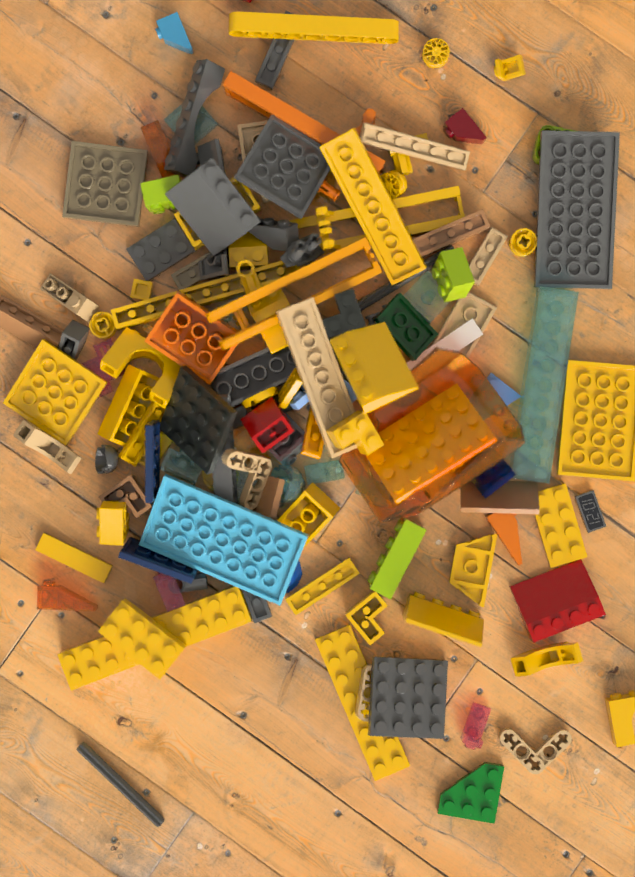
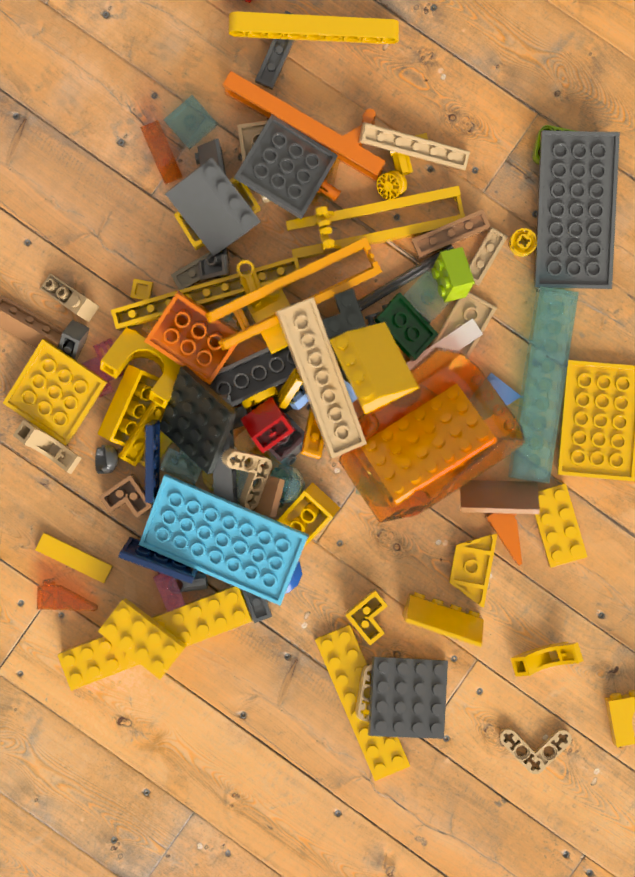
(102, 325): yellow wheel -> none
(105, 183): dark tan plate -> none
(113, 523): yellow brick -> none
(120, 784): dark grey axle -> none
(154, 193): lime brick -> none
(160, 250): dark grey plate -> none
(173, 33): dark azure slope -> none
(182, 154): dark grey arch -> none
(250, 249): yellow slope -> none
(276, 233): dark grey slope -> none
(303, 251): dark grey connector -> none
(322, 586): yellow plate -> none
(324, 472): clear light blue slope -> none
(356, 429): yellow brick -> none
(373, 206): yellow plate -> none
(396, 558): lime brick -> none
(435, 53): yellow wheel -> none
(463, 129): dark red slope -> none
(474, 794): green plate -> none
(475, 726): clear pink bracket -> none
(493, 478): clear blue plate -> none
(509, 68): yellow bracket -> none
(557, 600): red slope -> none
(590, 511): tile -> none

